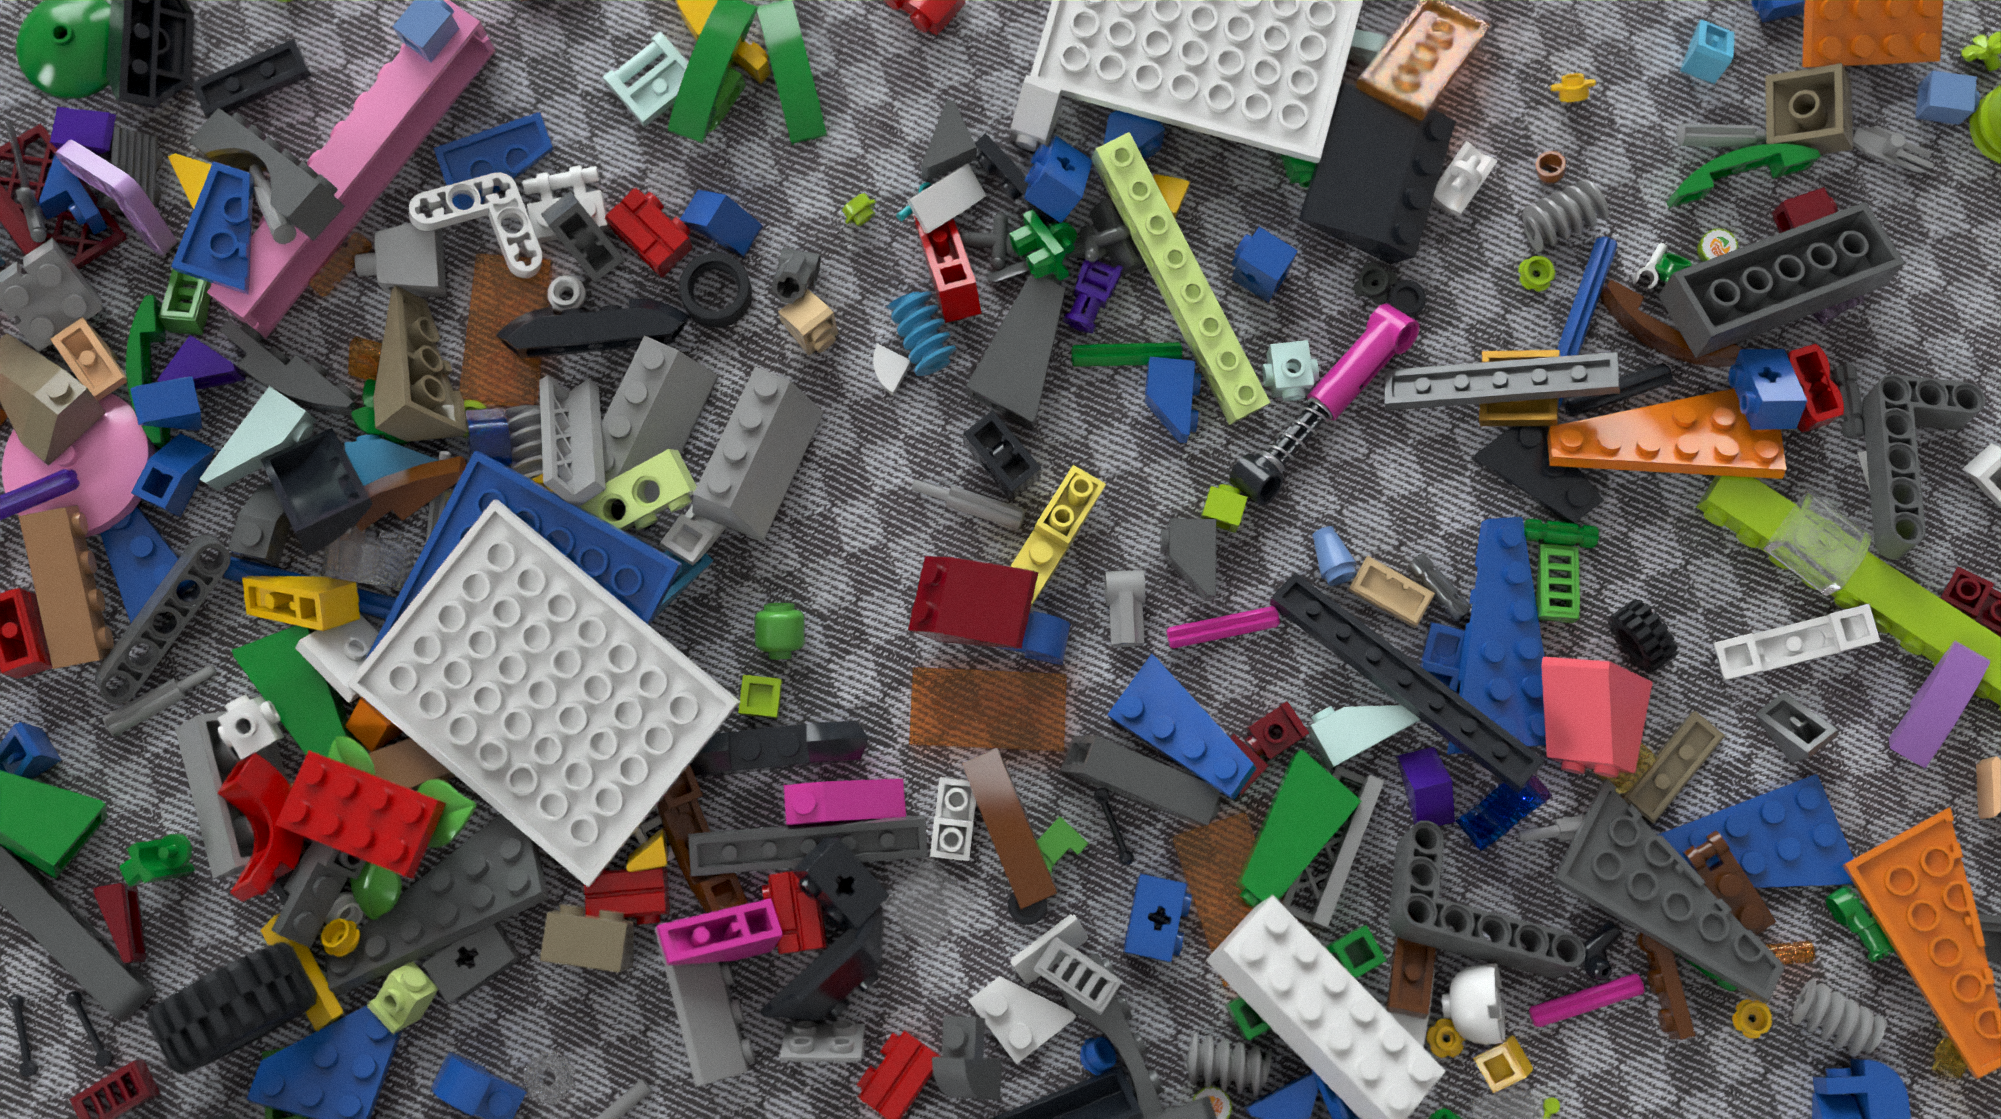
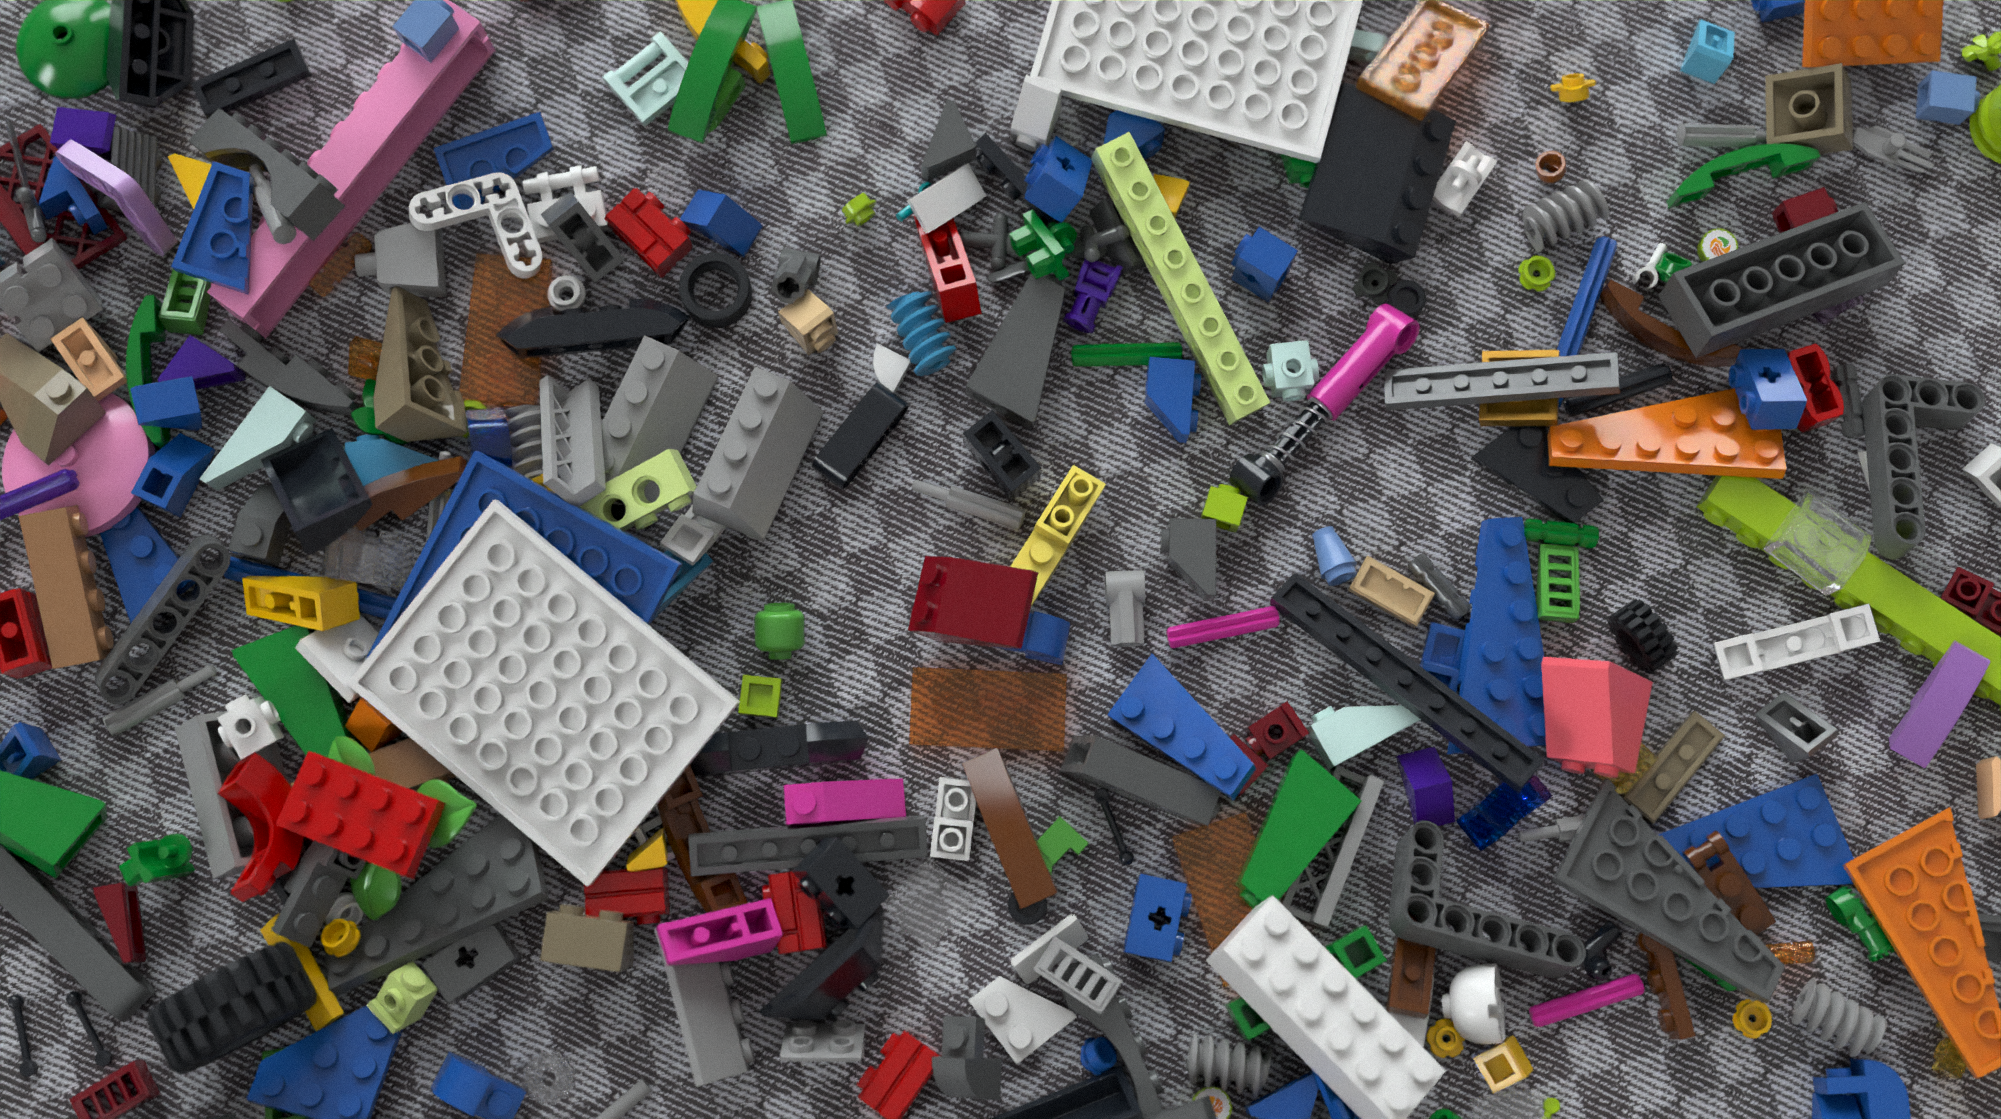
(860, 435): none -> black beam

